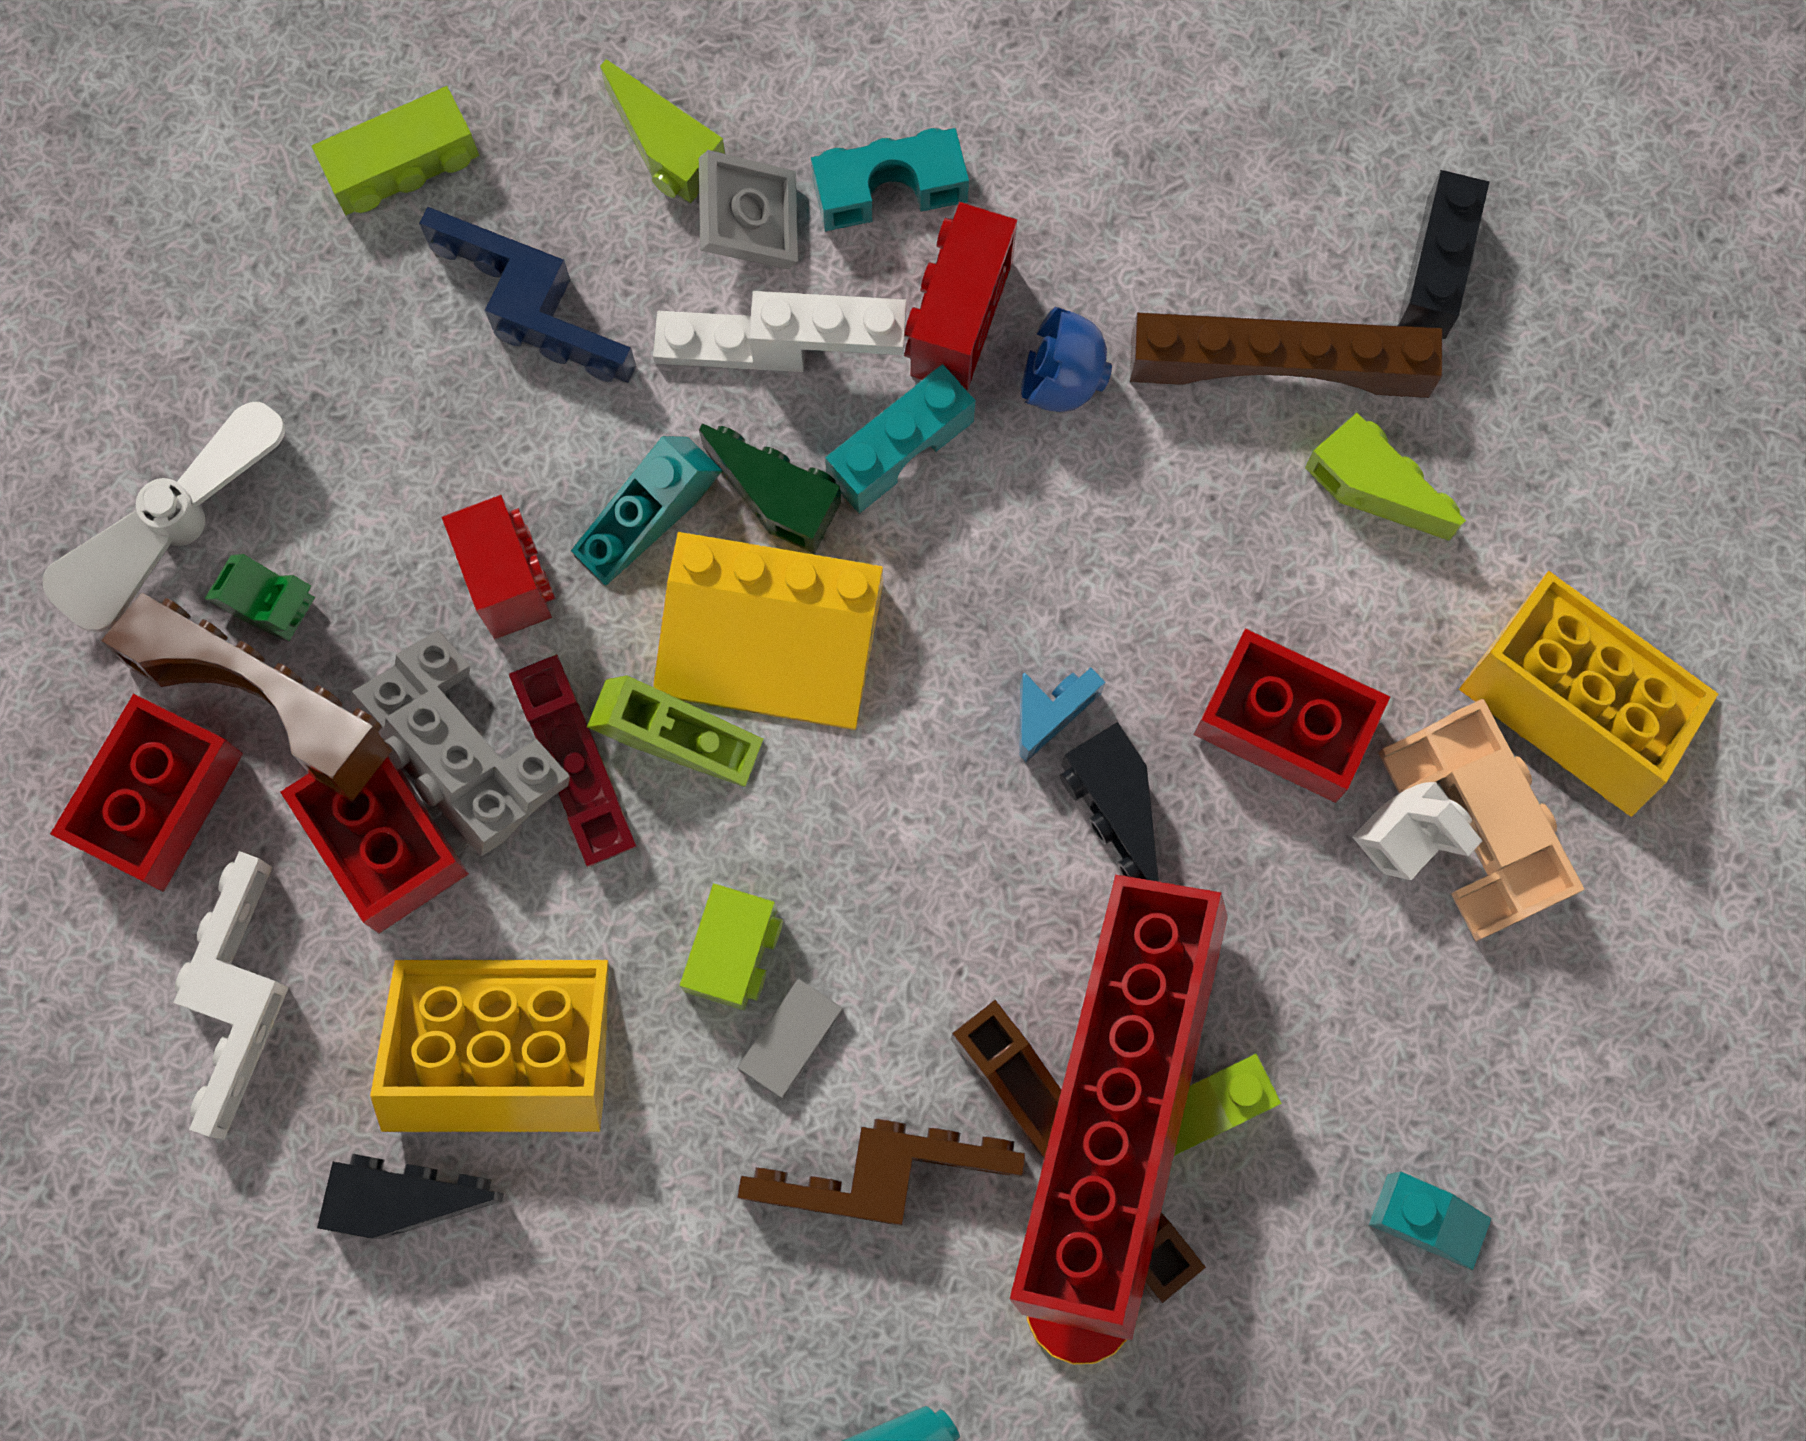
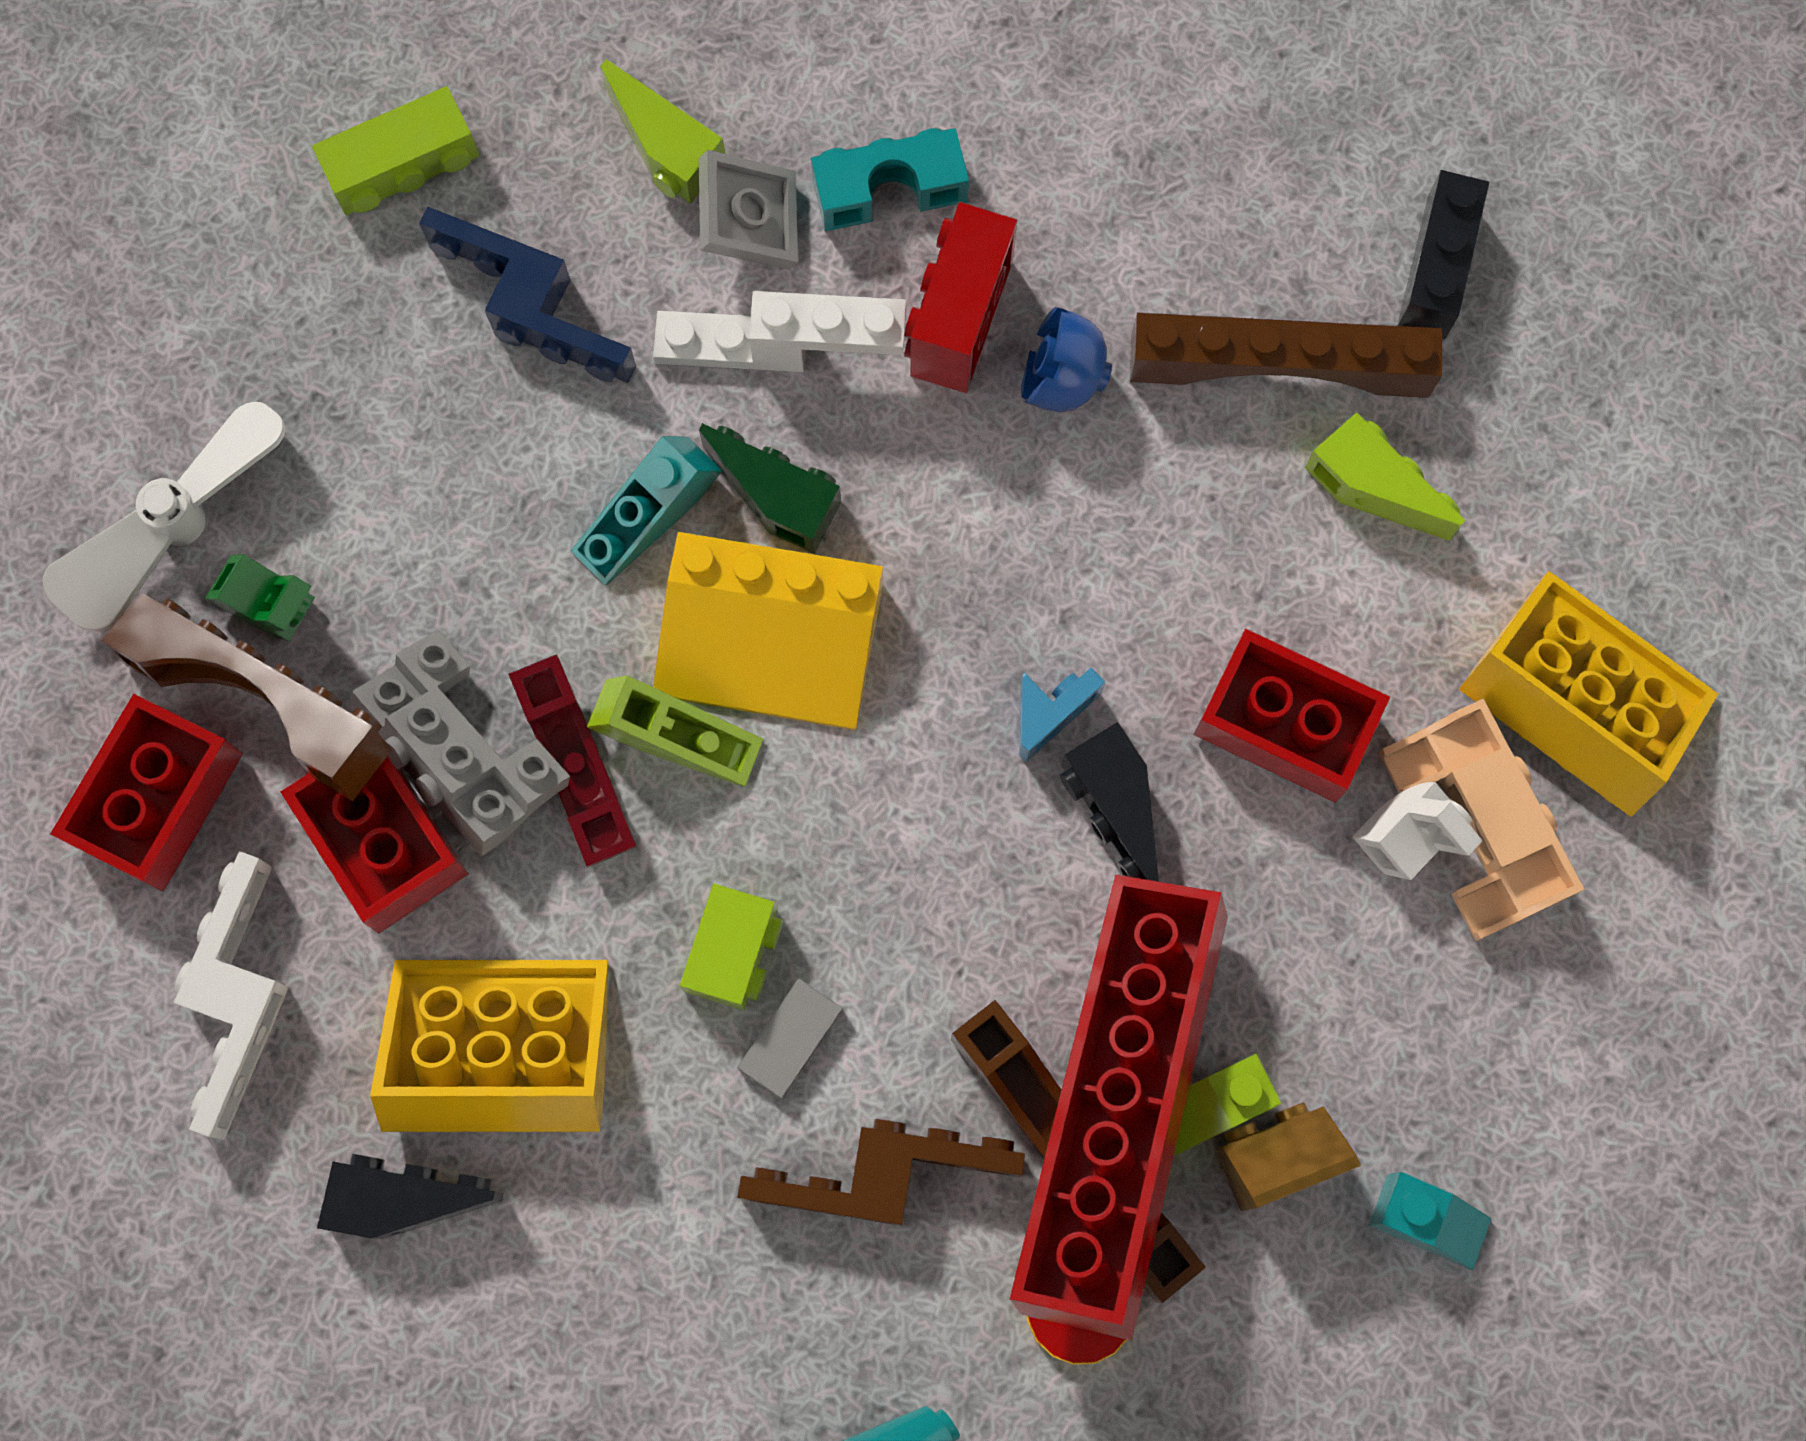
(500, 566): red brick -> none
(877, 453): teal arch -> none
(1285, 1157): none -> pearl gold slope

